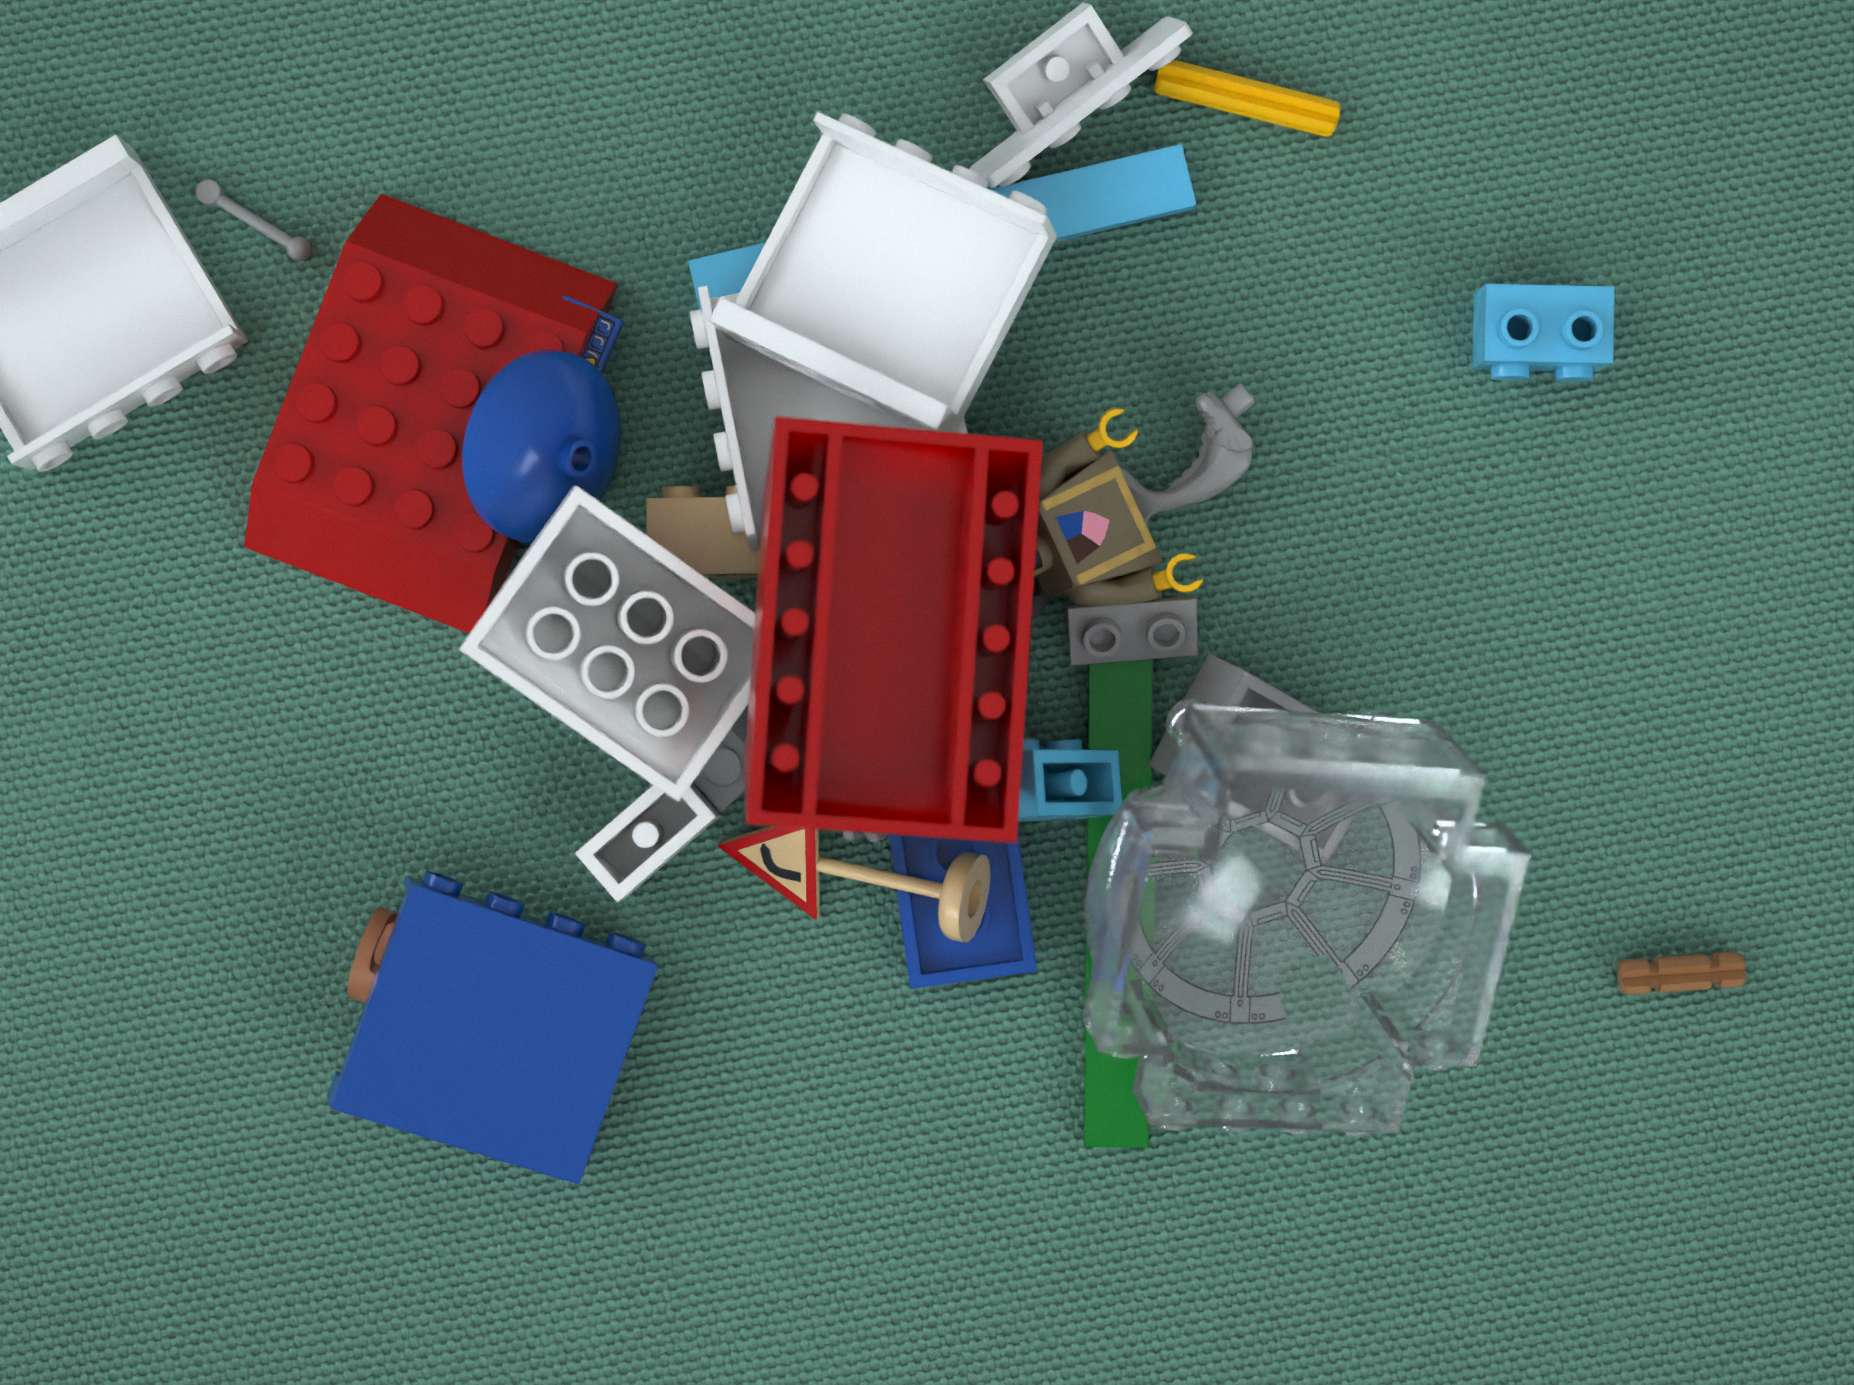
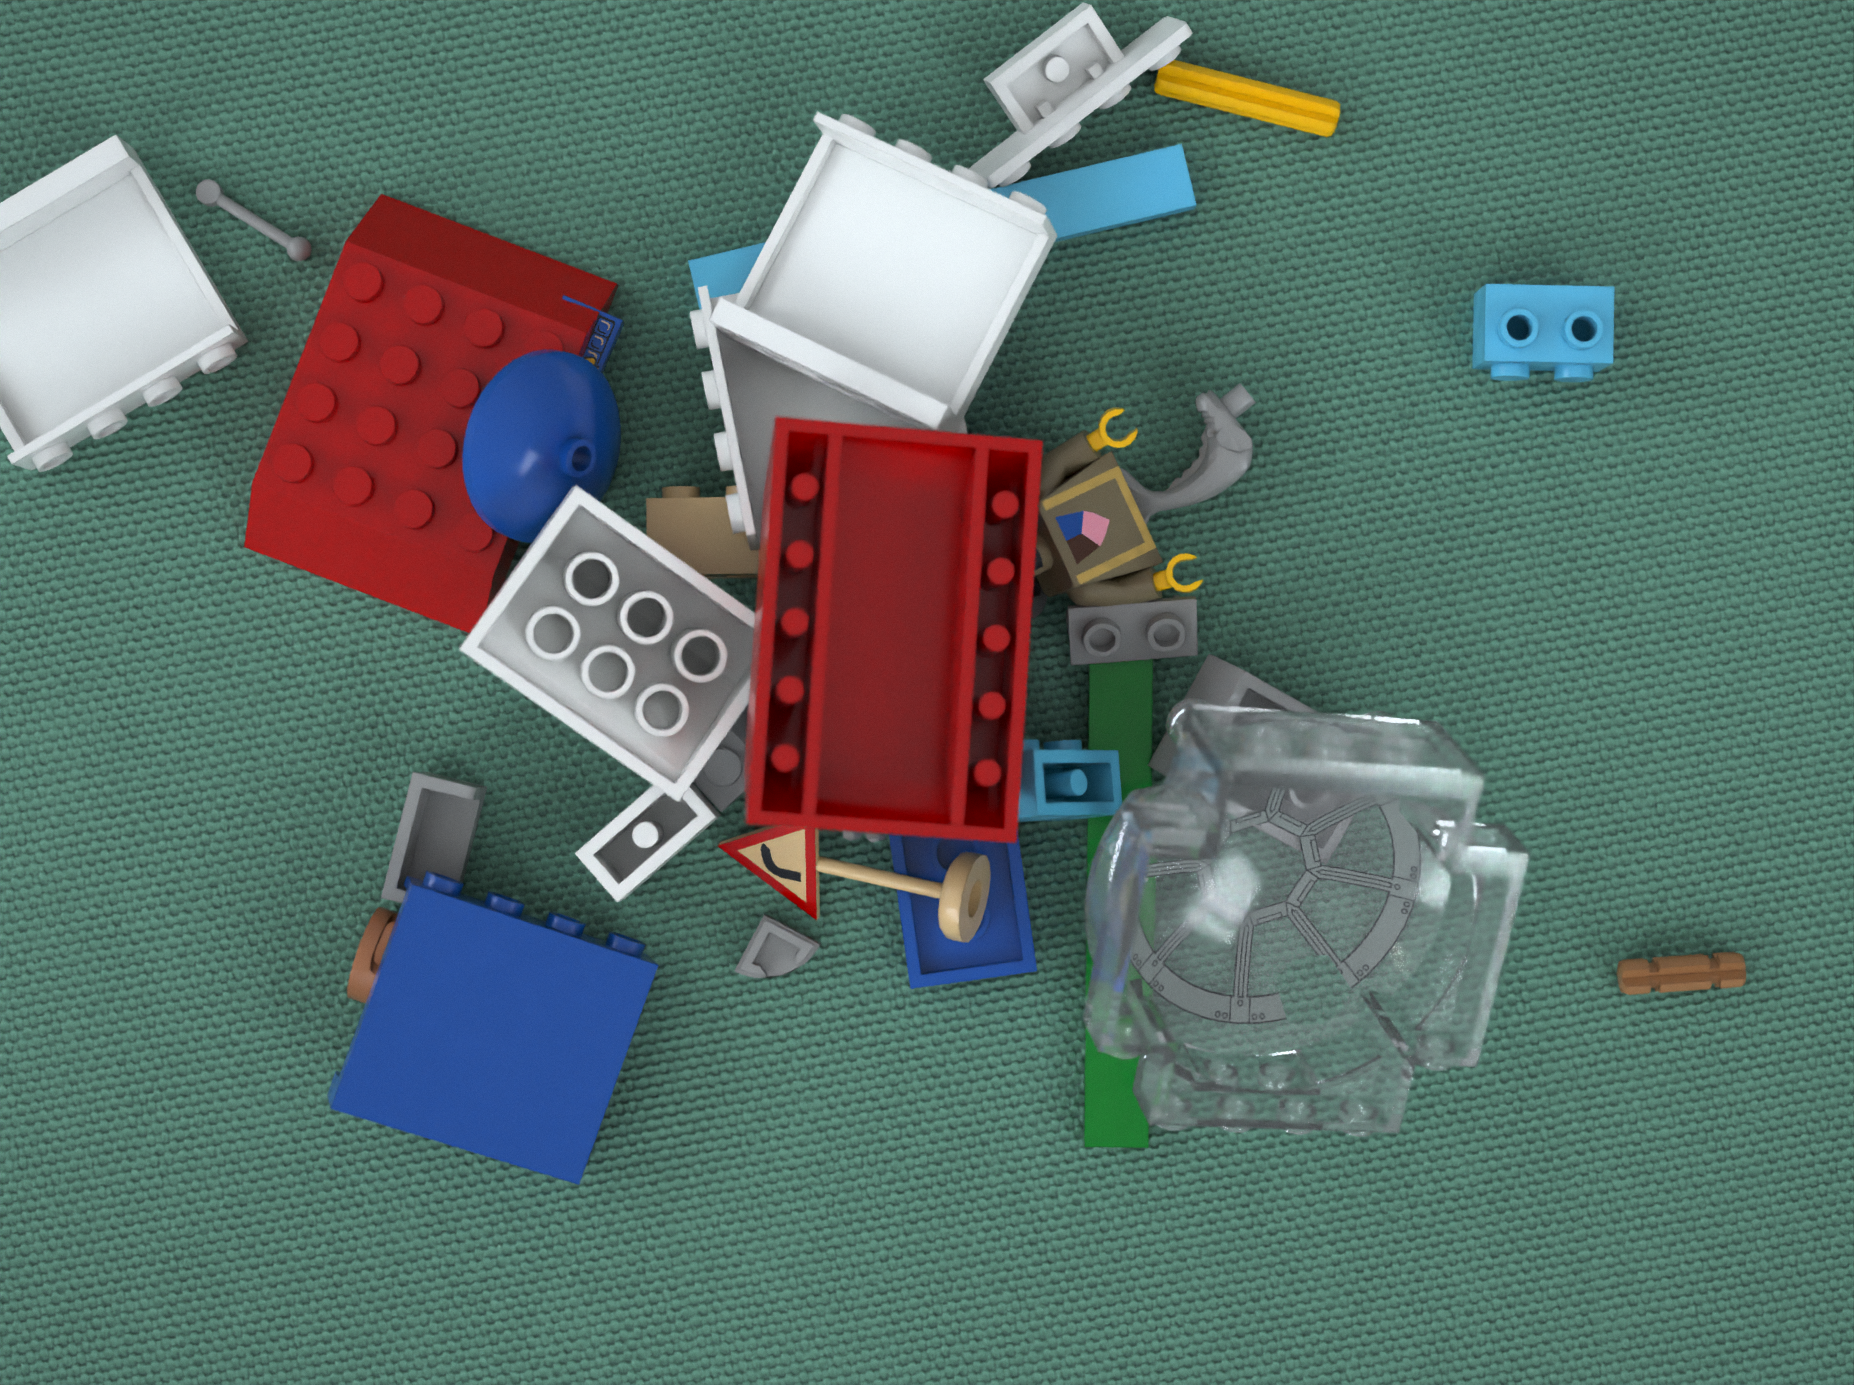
(434, 830): none -> light grey panel
(775, 950): none -> light grey tile

